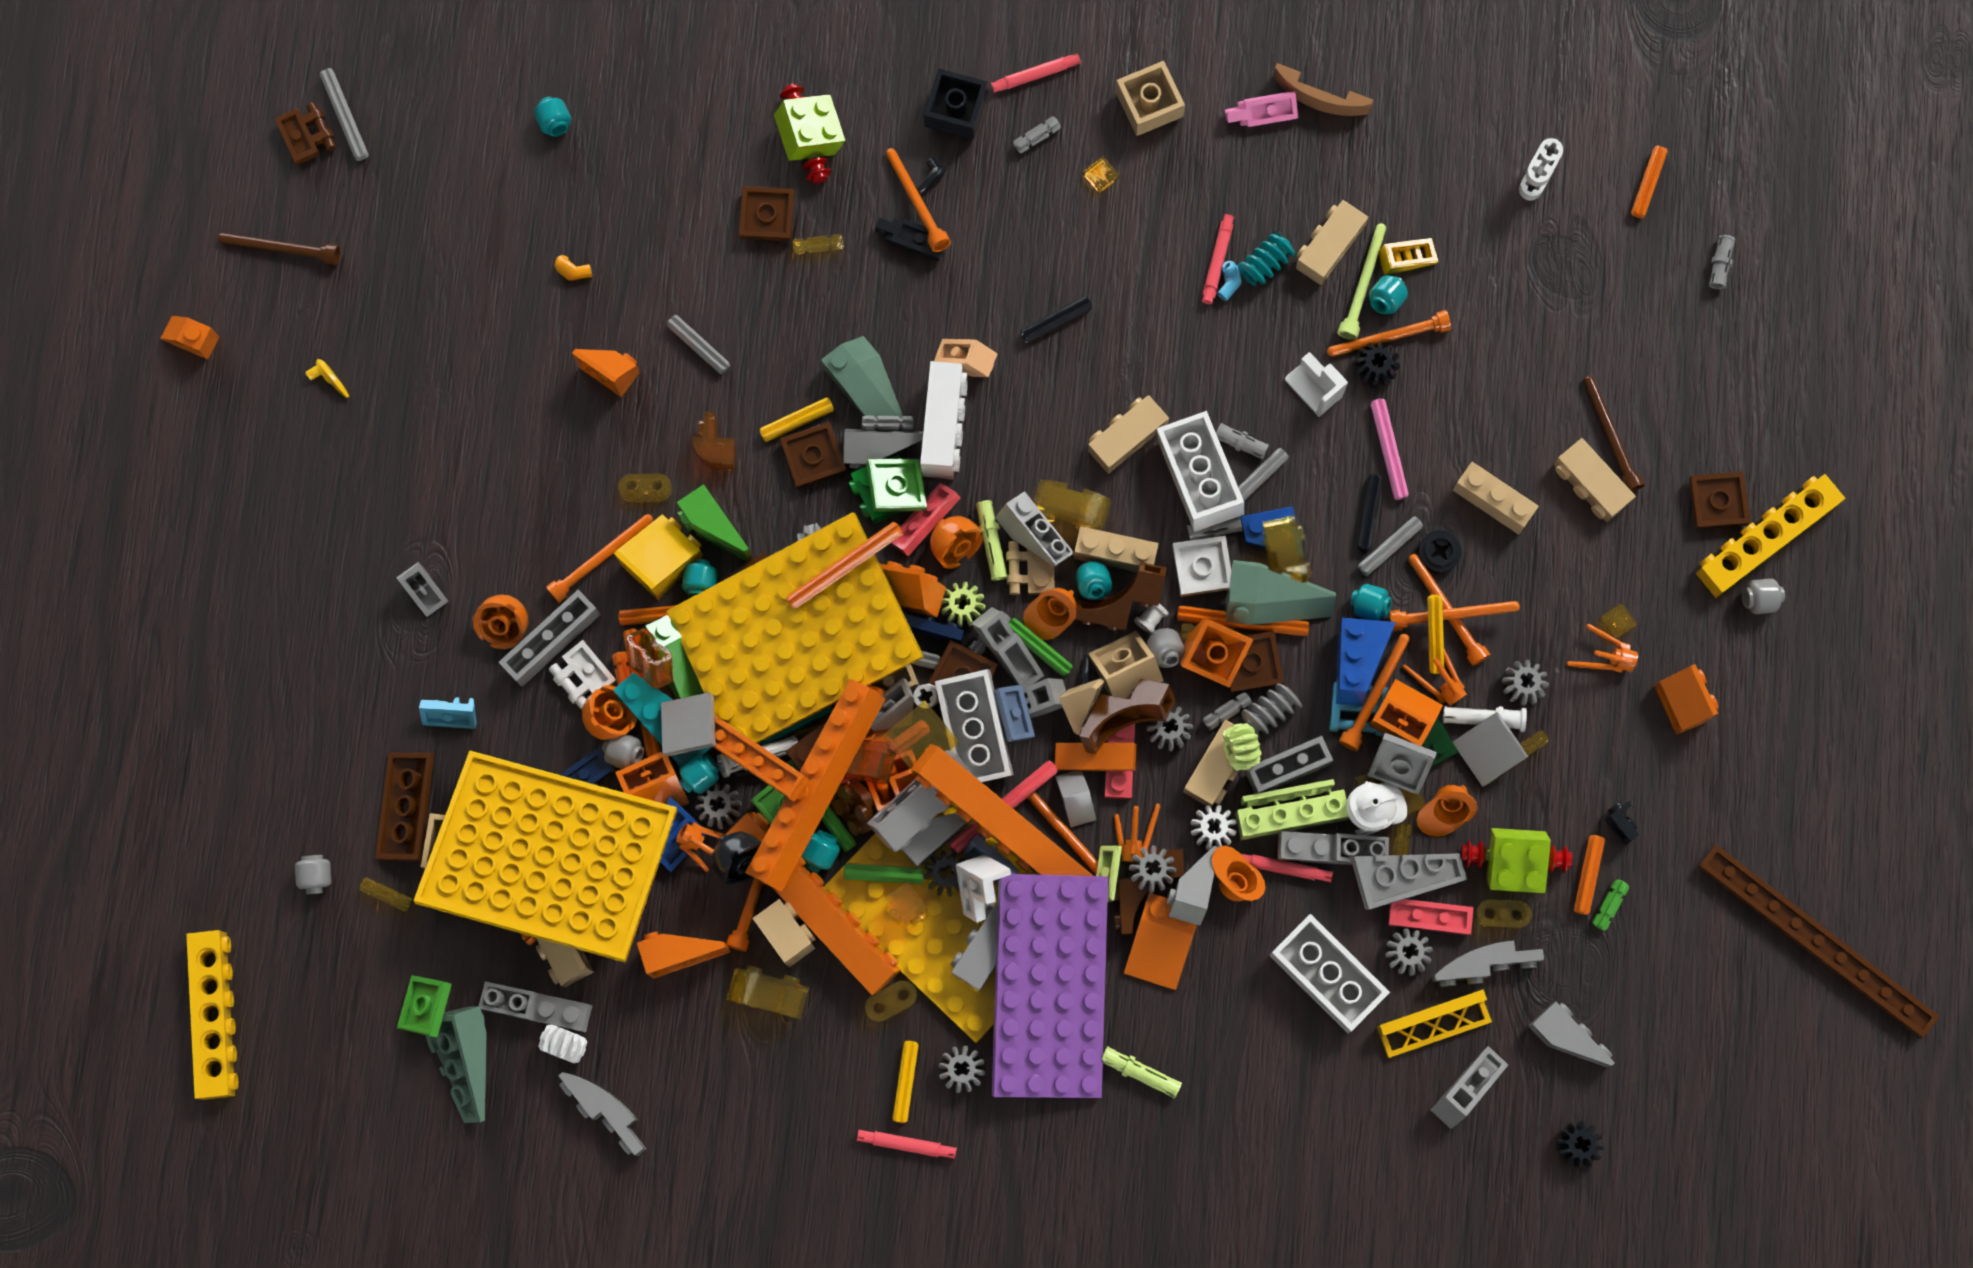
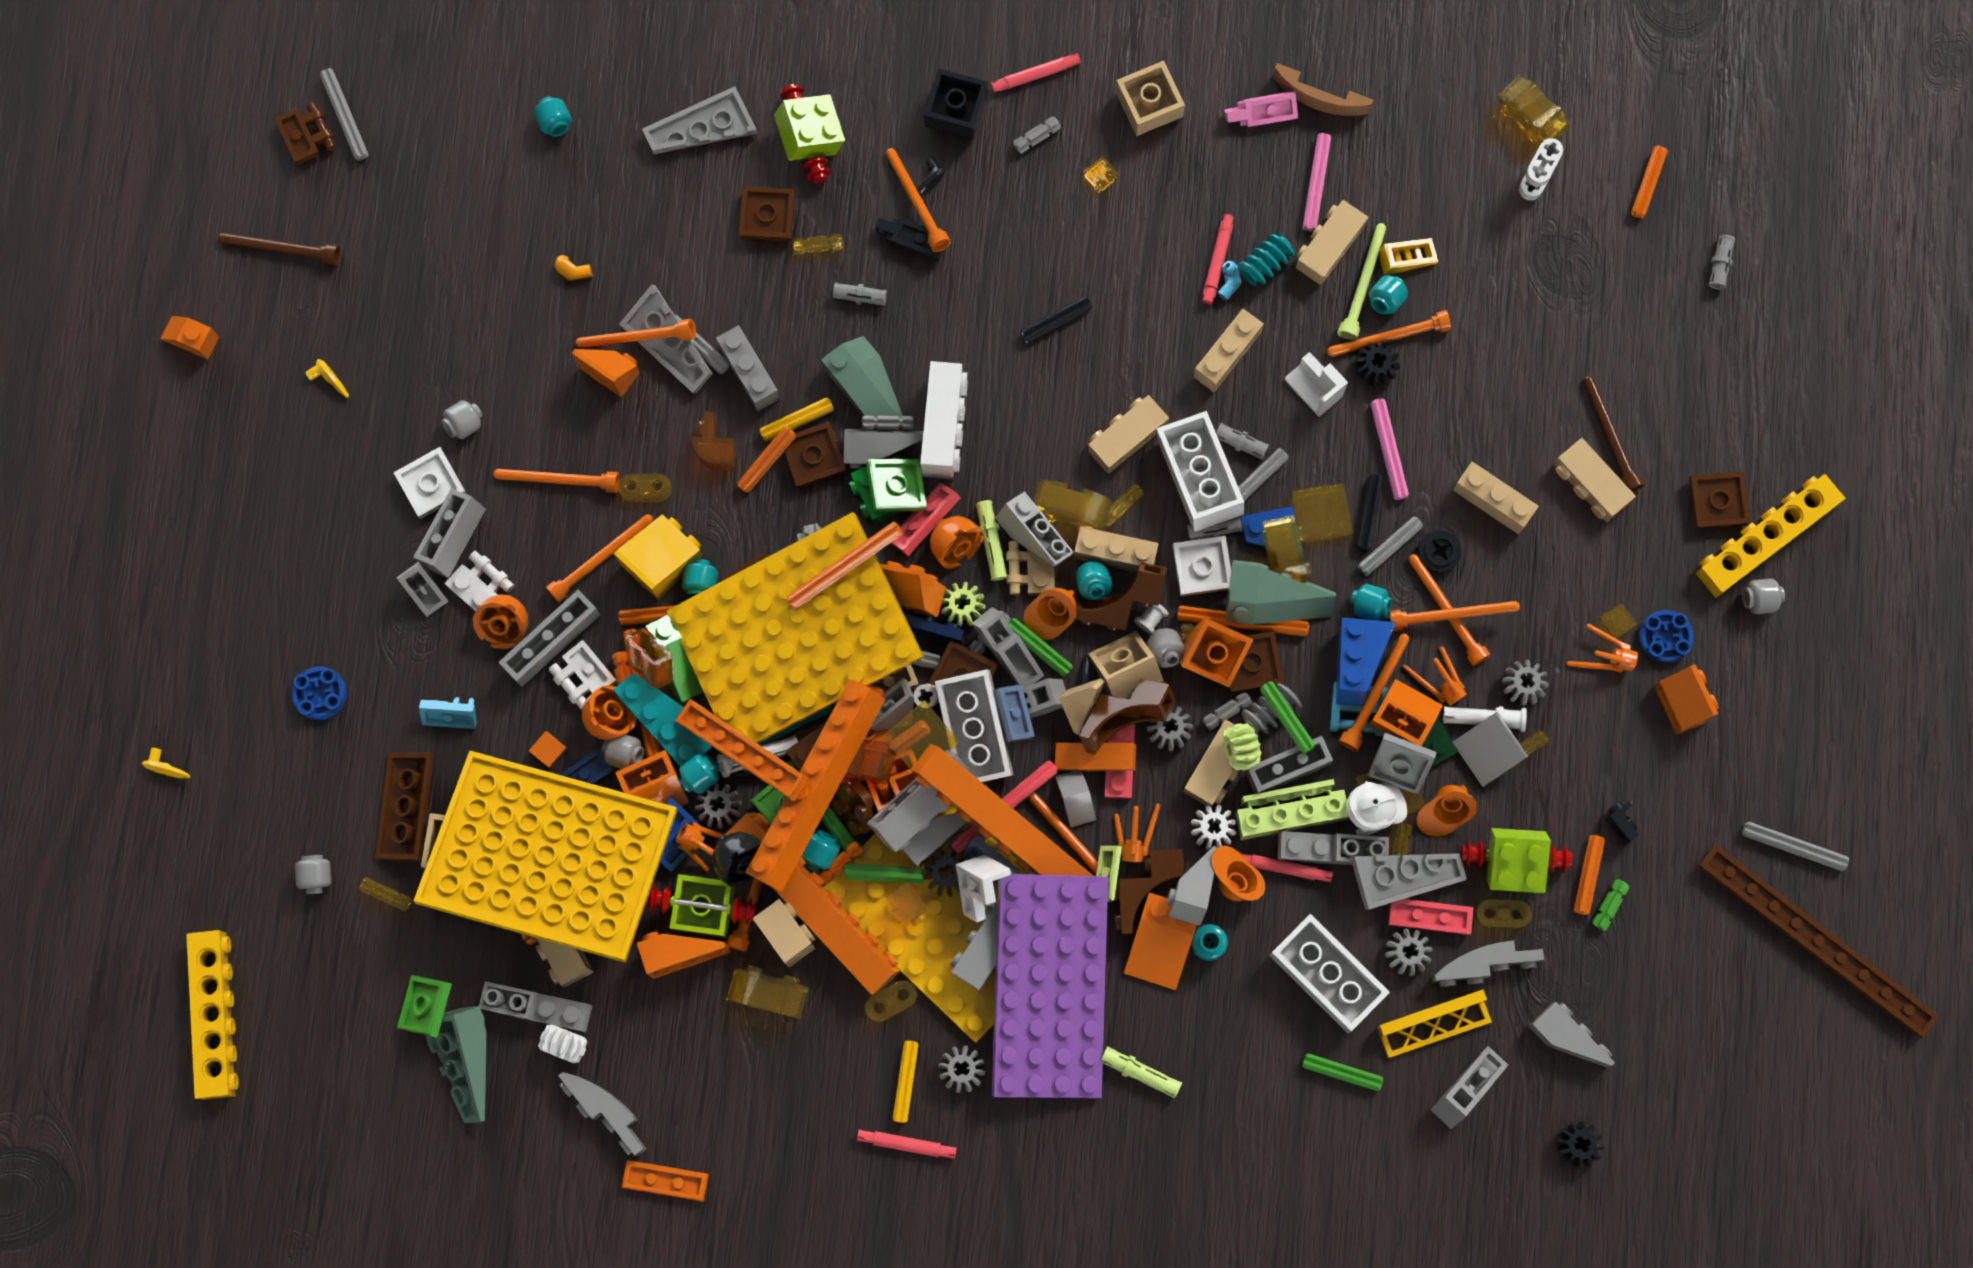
(162, 768): none -> yellow bar
(319, 693): none -> blue tile
(428, 482): none -> white plate
(449, 533): none -> light grey brick
(461, 419): none -> light grey head
(469, 586): none -> white plate
(548, 749): none -> orange tile
(607, 482): none -> orange piece
(665, 1180): none -> orange tile
(673, 353): none -> light grey wing
(683, 330): none -> orange piece
(688, 724): light grey tile -> none
(701, 906): none -> lime brick
(706, 122): none -> light grey wing
(706, 518): bright green slope -> none
(748, 368): none -> light grey brick
(766, 459): none -> orange axle
(853, 851): none -> orange axle
(859, 294): none -> light grey pin
(974, 356): light nougat slope -> none
(1123, 503): none -> clear yellow axle
(1150, 859): light grey gear -> none
(1216, 936): none -> teal head
(1228, 350): none -> tan brick
(1287, 717): none -> bright green axle
(1316, 182): none -> bright pink axle
(1322, 512): none -> clear yellow tile
(1342, 1072): none -> bright green axle
(1435, 631): yellow axle -> none
(1532, 110): none -> clear yellow brick
(1666, 636): none -> blue tile
(1795, 846): none -> light grey axle

